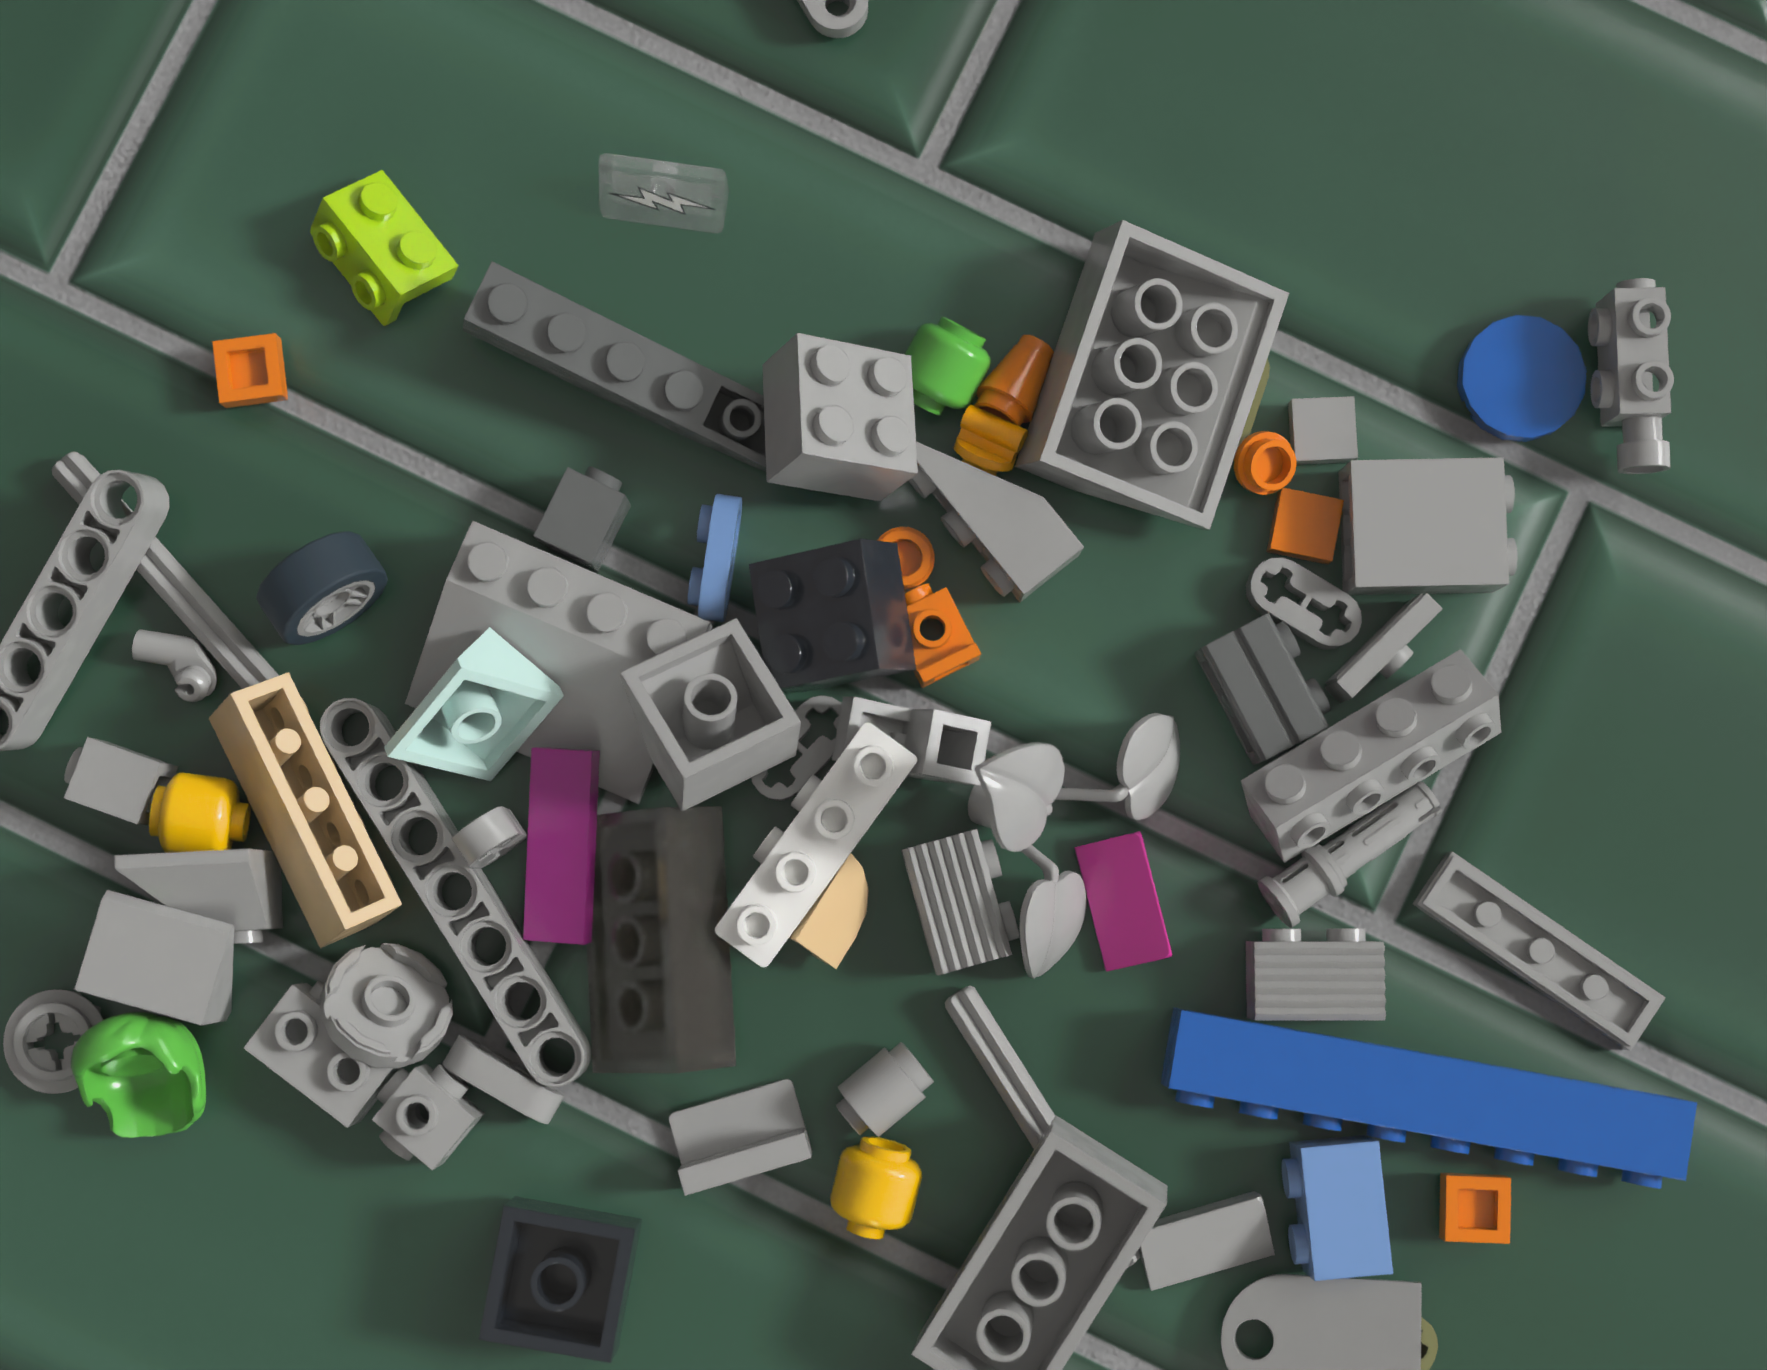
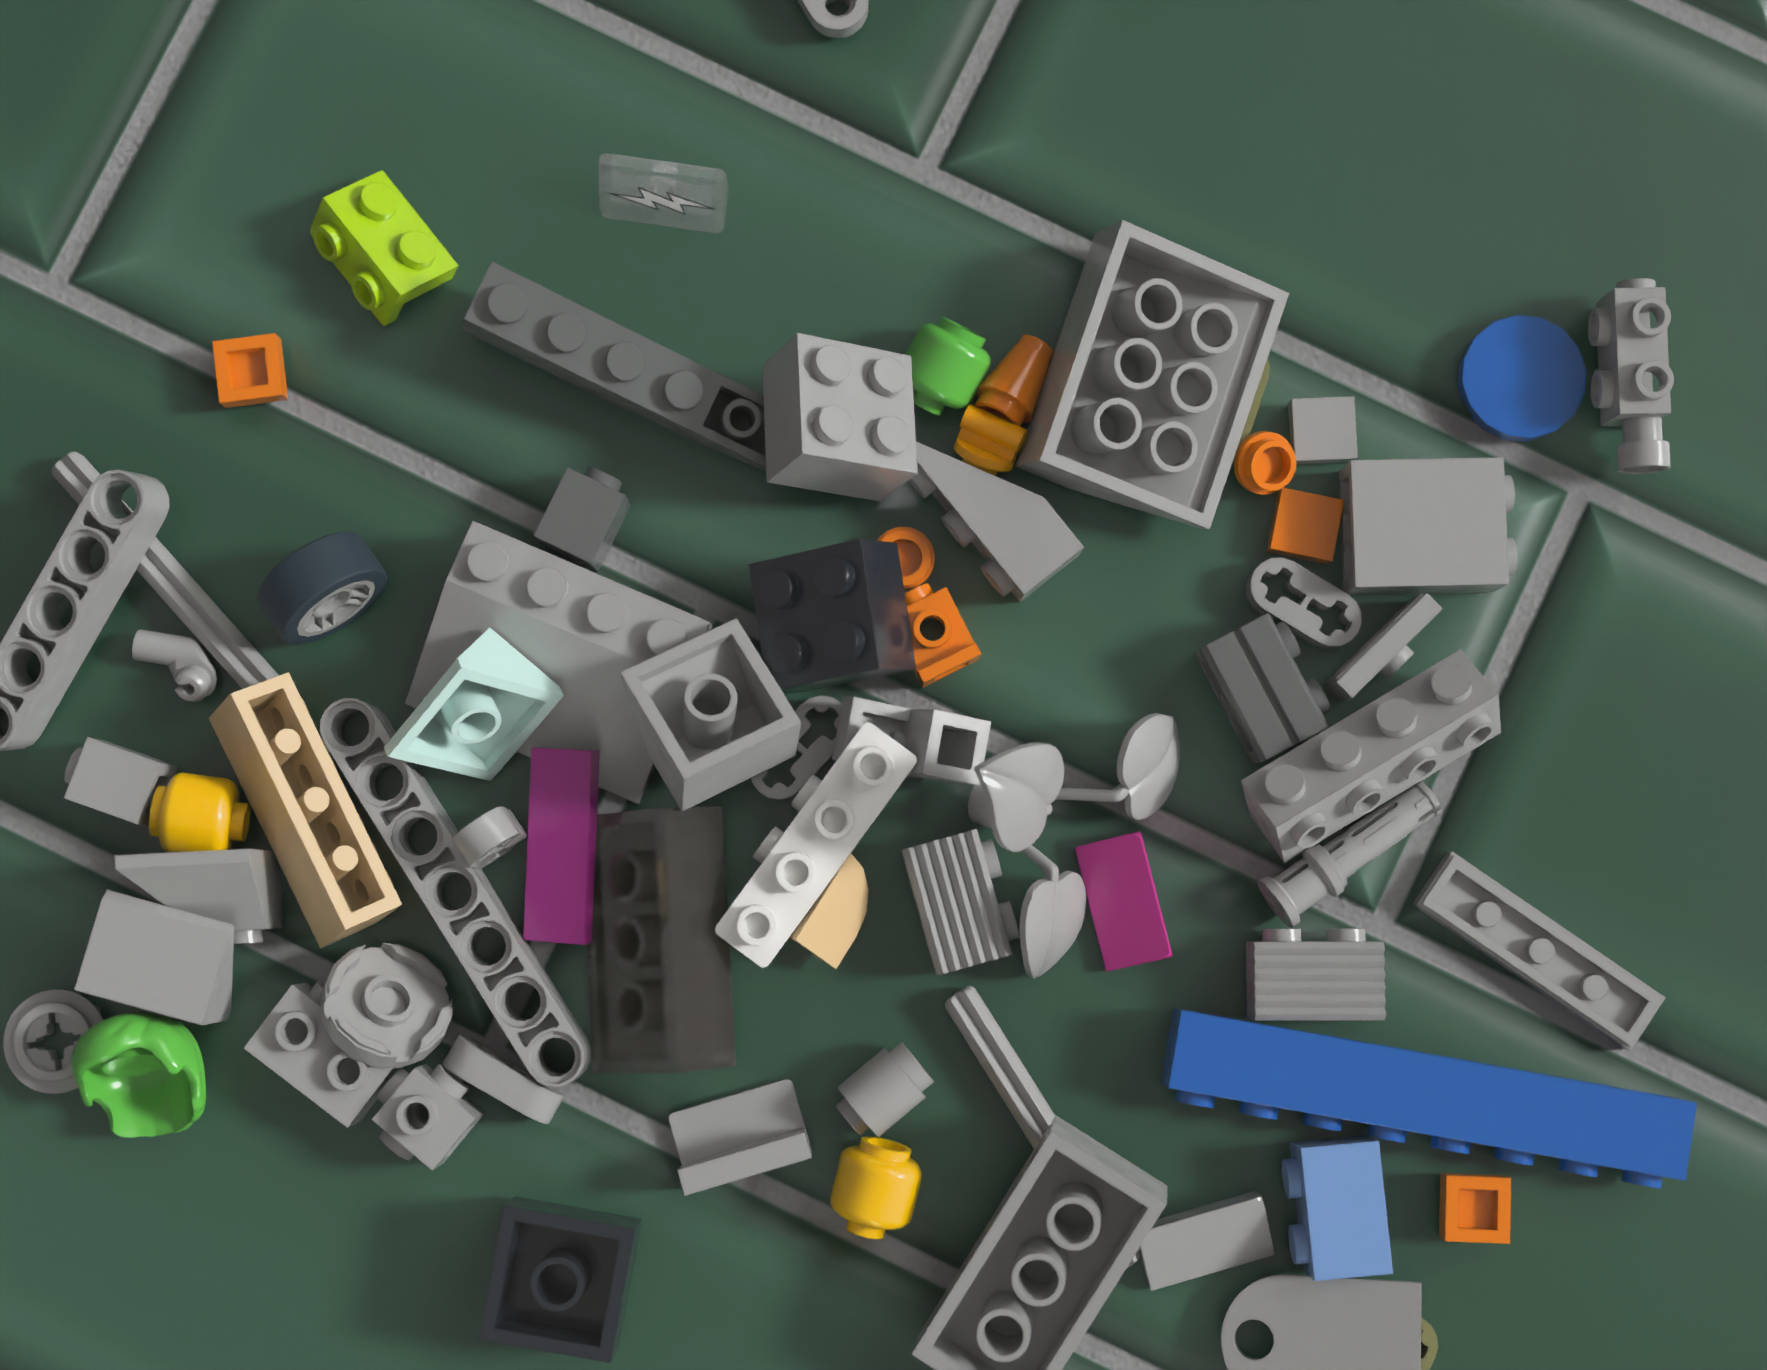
(720, 530): medium blue plate -> none

